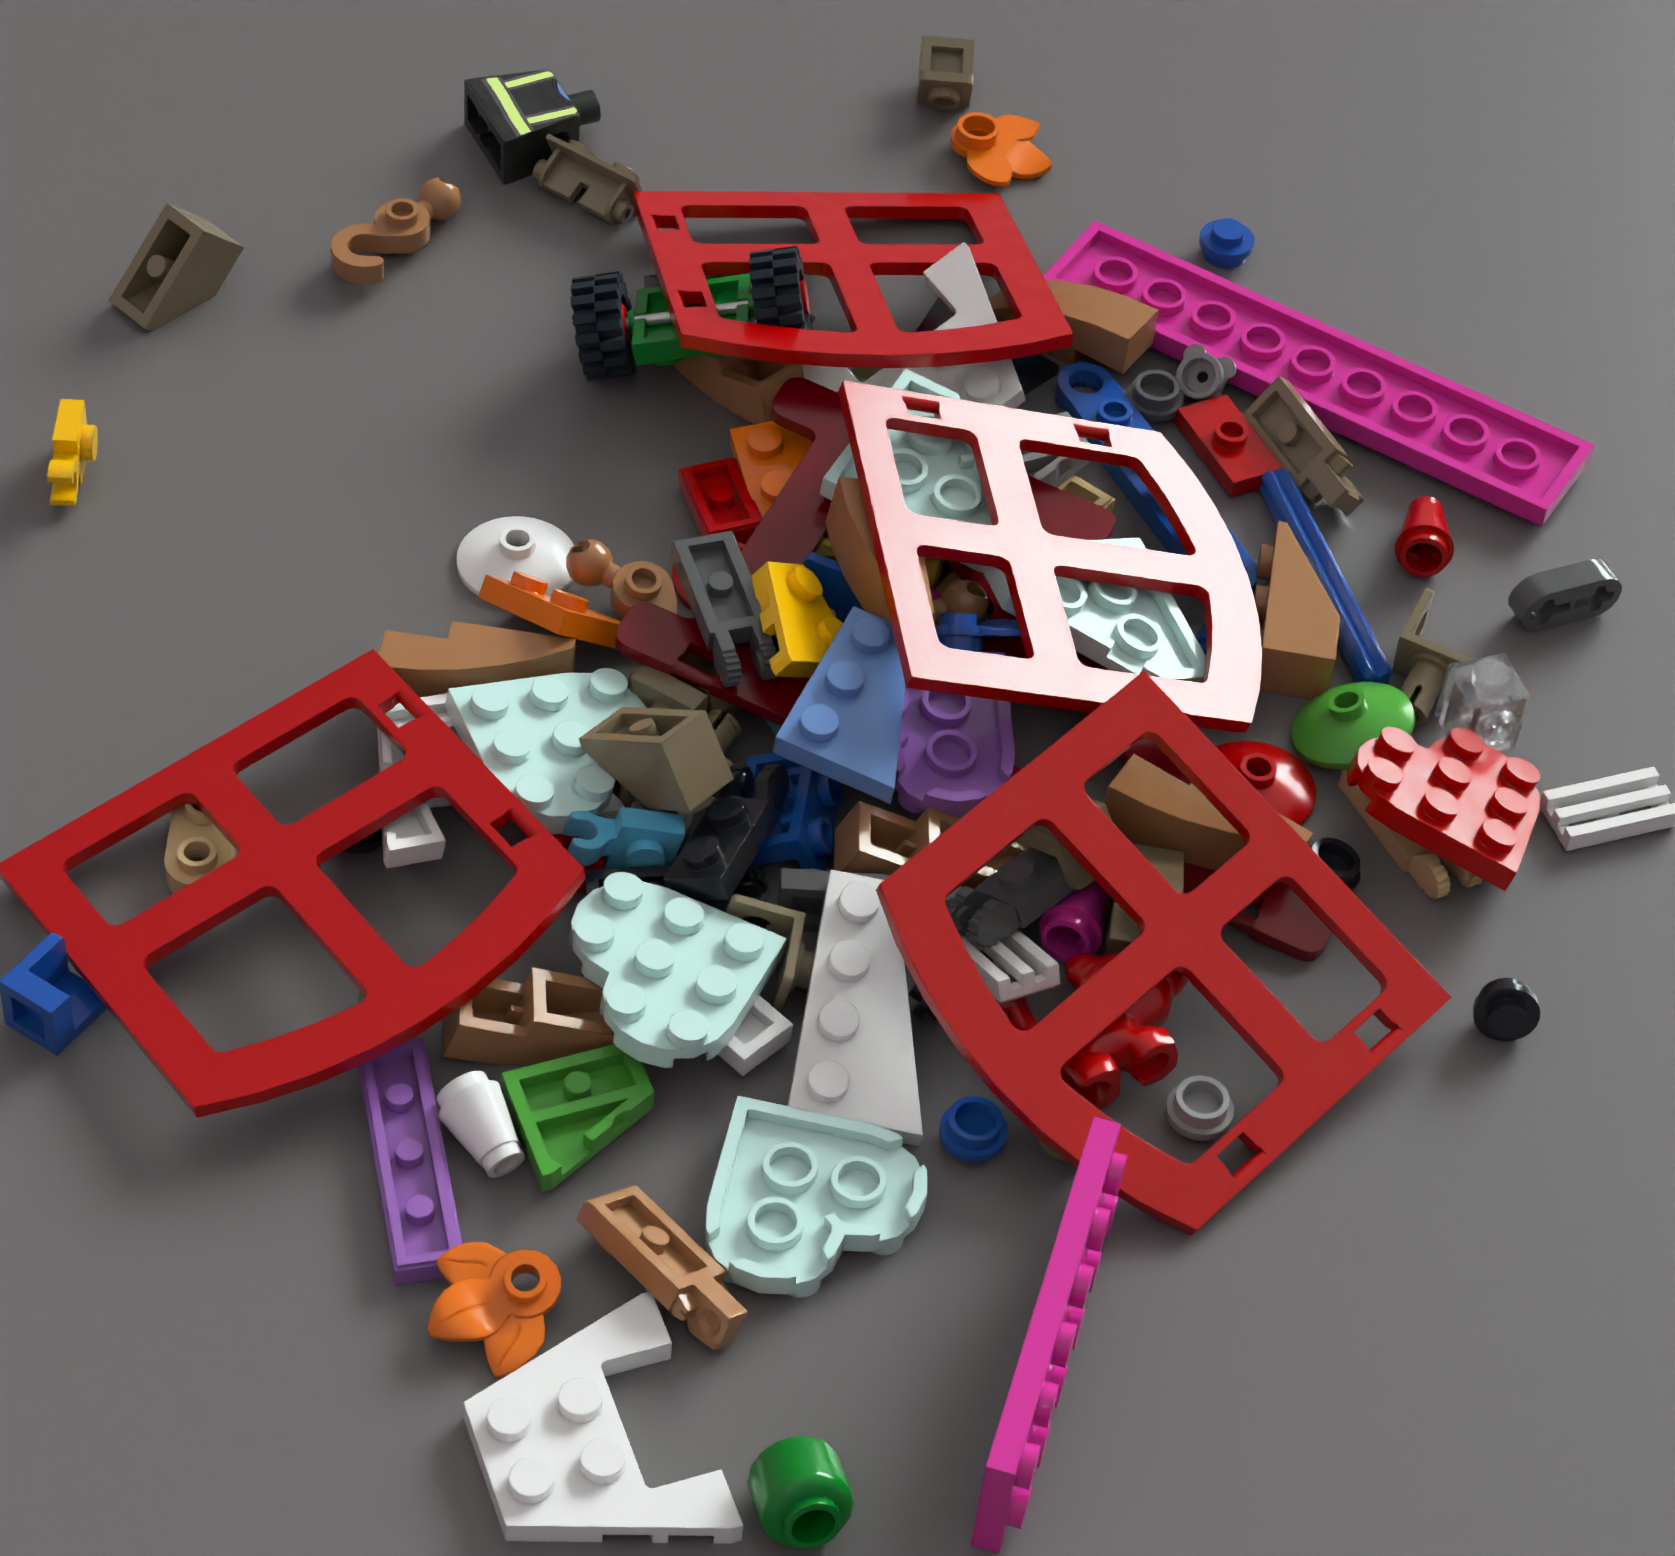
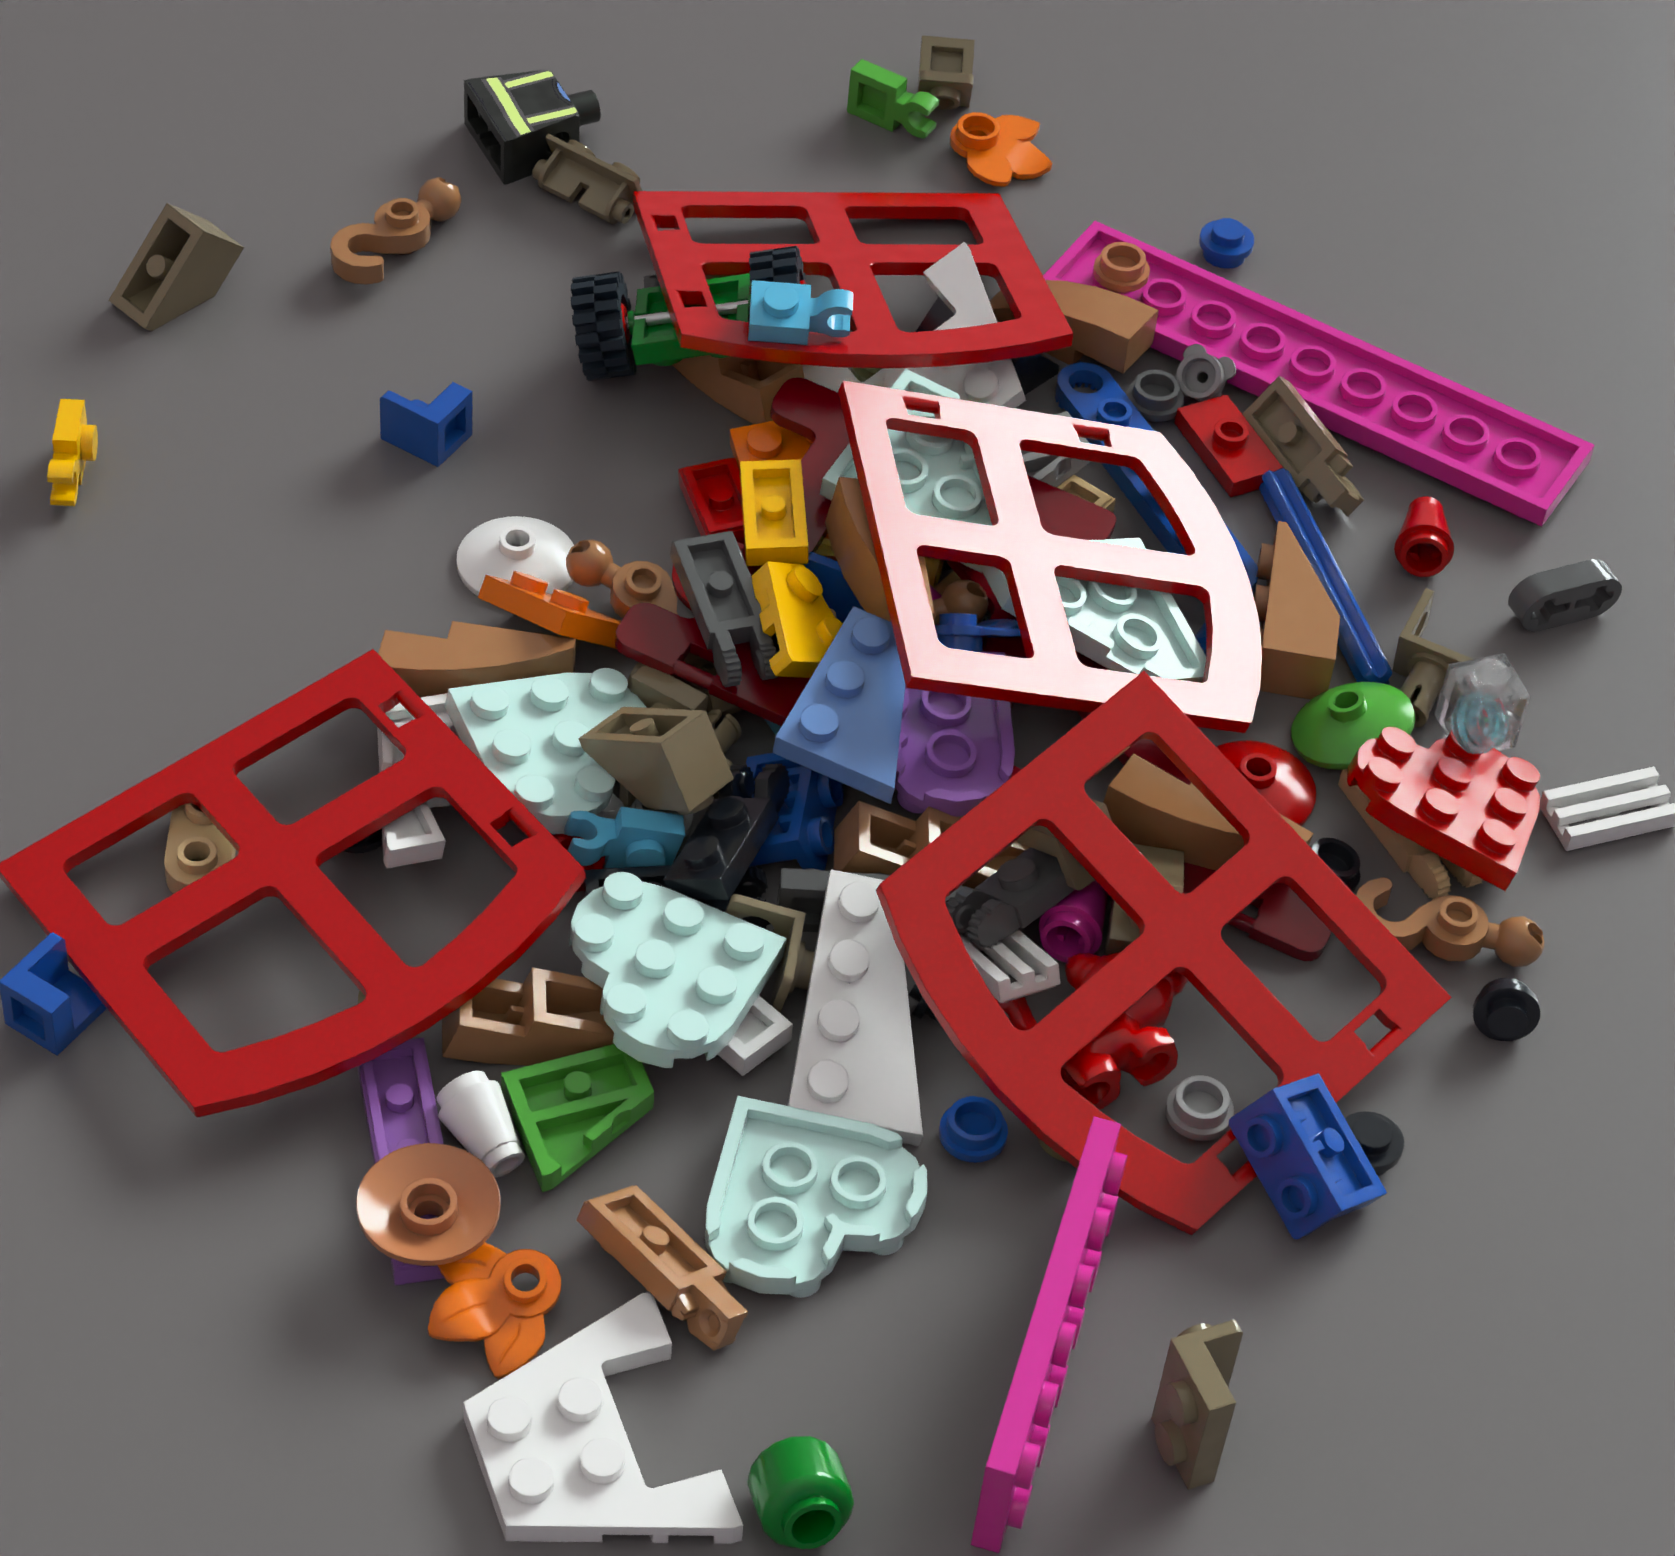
(424, 1182): none -> nougat dish
(428, 429): none -> blue panel
(773, 512): none -> yellow plate
(789, 313): none -> medium azure plate
(883, 100): none -> bright green plate
(1121, 267): none -> nougat plate
(1195, 1400): none -> dark tan bracket
(1306, 1155): none -> blue bracket
(1378, 1138): none -> black plate
(1457, 928): none -> medium nougat piece
(1479, 722): none -> clear light blue plate

